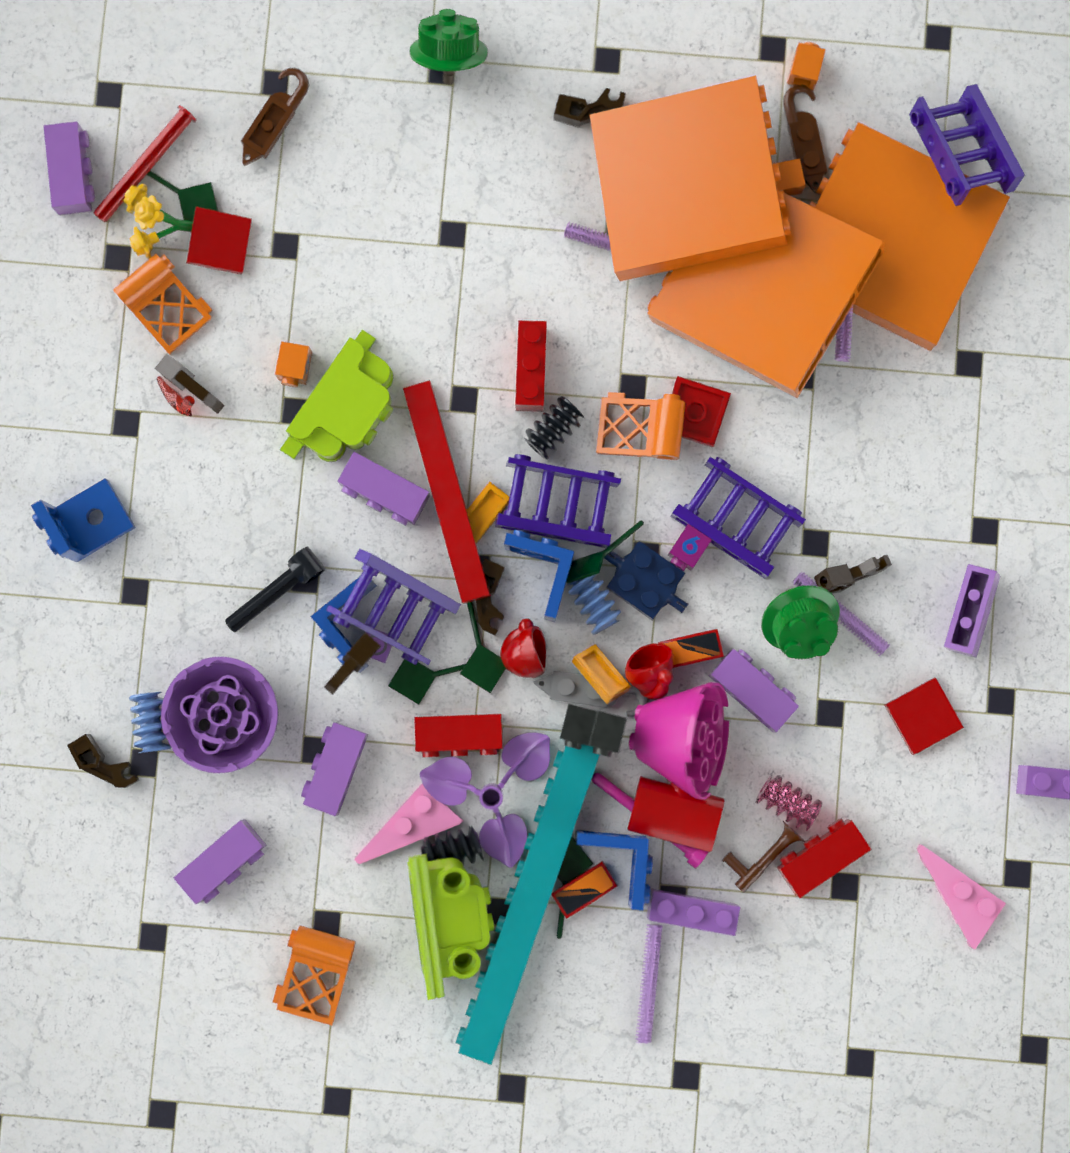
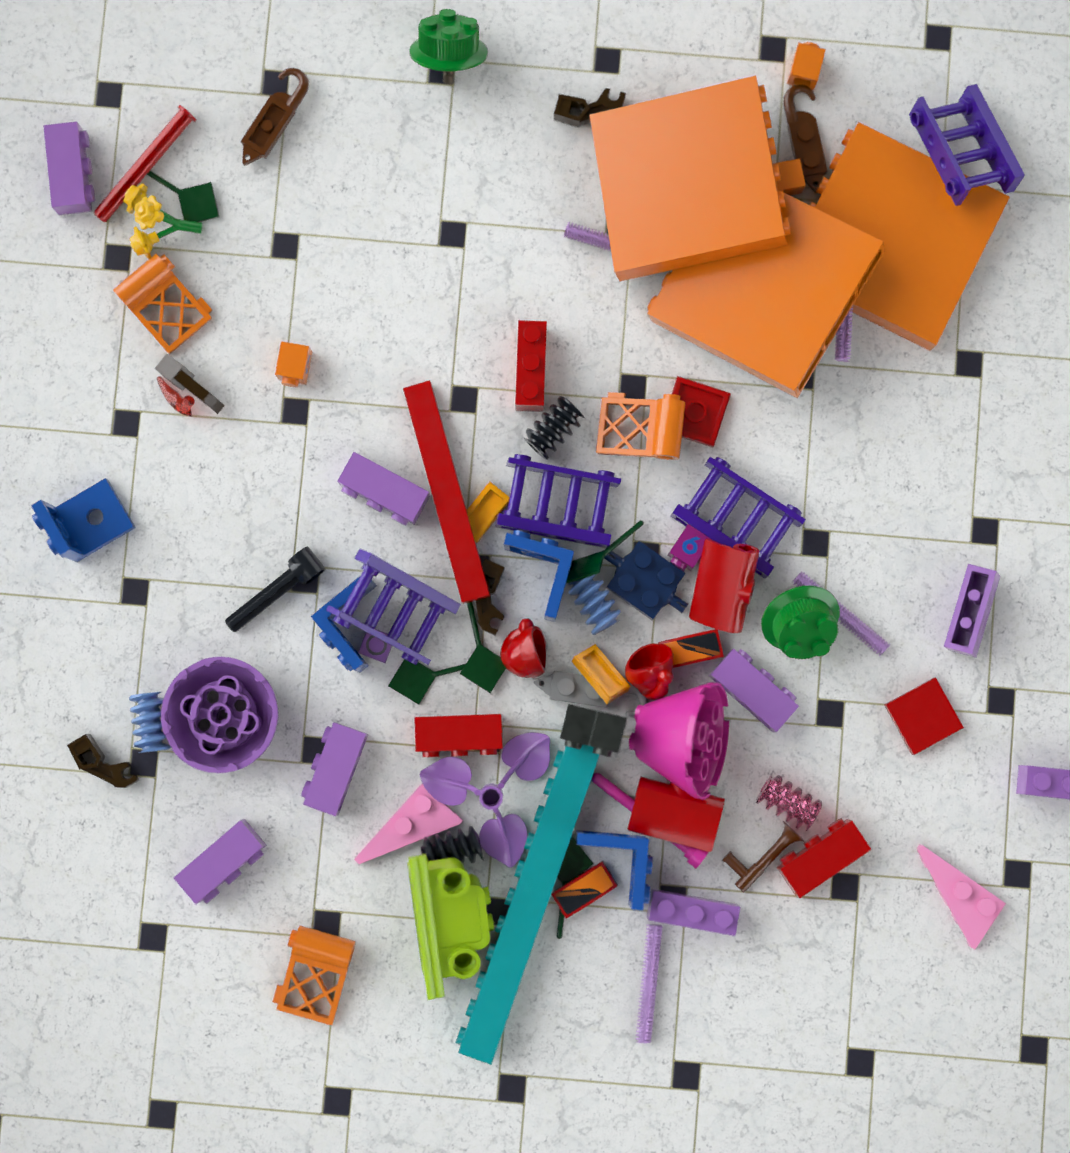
(218, 240): red tile -> none
(344, 404): lime brick -> none
(353, 660): dark brown piece -> none
(724, 585): none -> red panel
(841, 577): dark brown piece -> none

